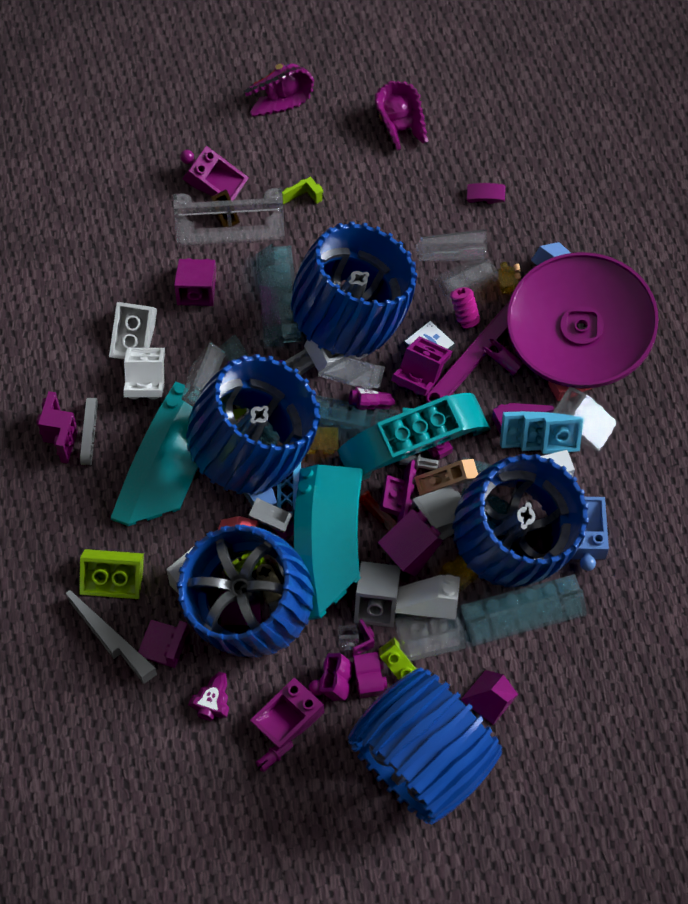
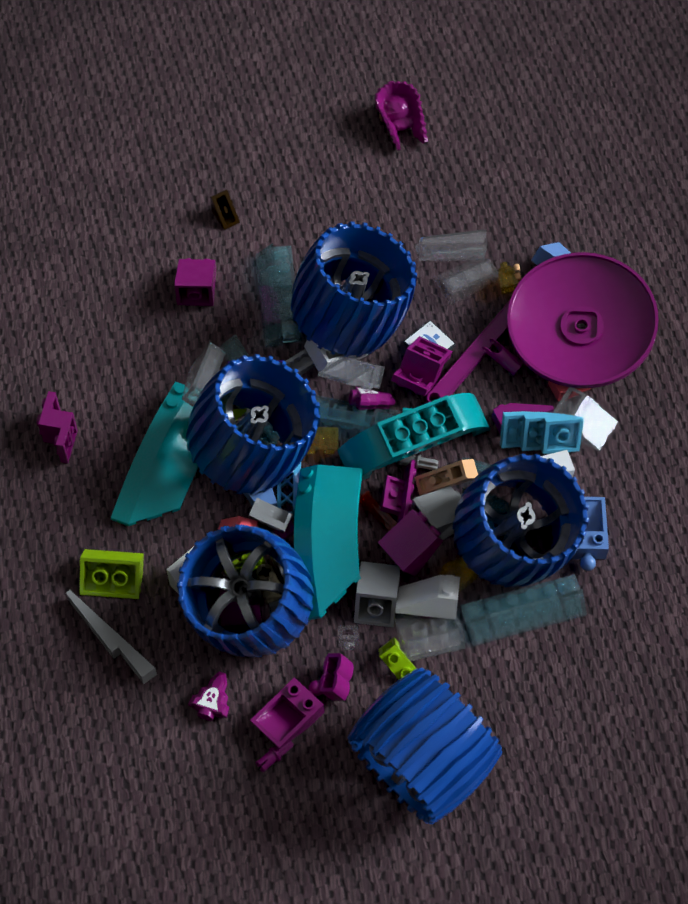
(88, 431): light grey beam -> none
(131, 328): white slope -> none
(144, 372): white bracket -> none
(164, 642): magenta bracket -> none
(190, 237): clear windscreen -> none
(216, 173): magenta slope -> none
(284, 87): magenta piece -> none
(306, 185): lime bracket -> none
(368, 675): magenta brick -> none
(369, 635): magenta bracket -> none
(441, 450): magenta plate -> none
(465, 307): dark pink piece -> none
(486, 192): magenta slope -> none
(490, 696): magenta slope -> none

